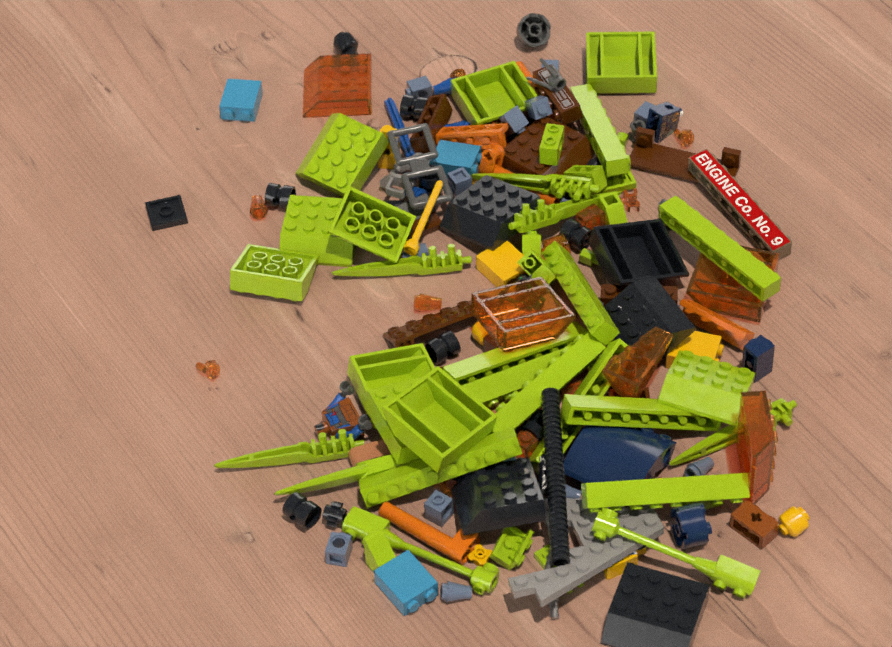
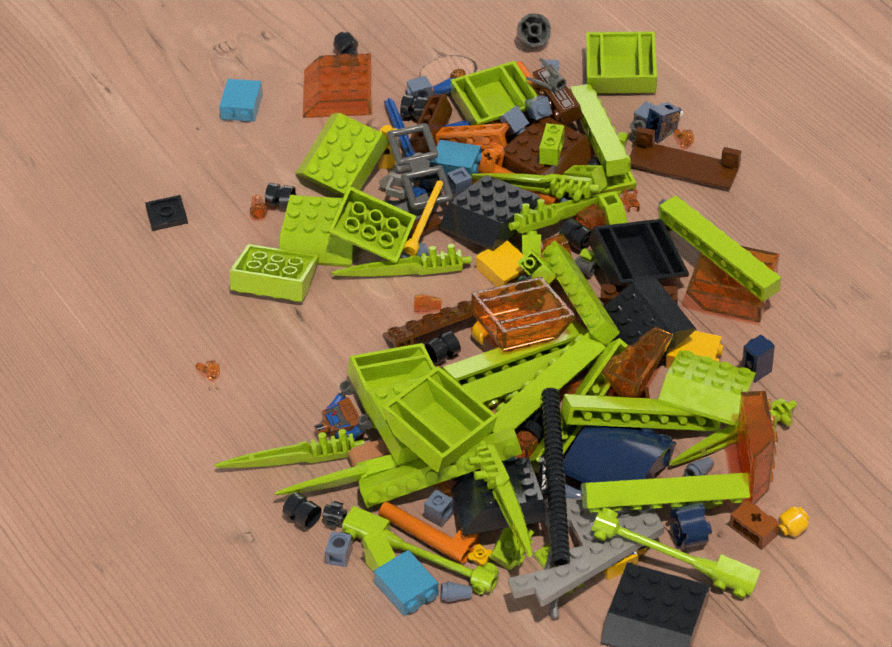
(497, 477): none -> lime piece
(585, 266): none -> dark grey bush
(716, 323): orange fence -> none
(739, 204): brick -> none

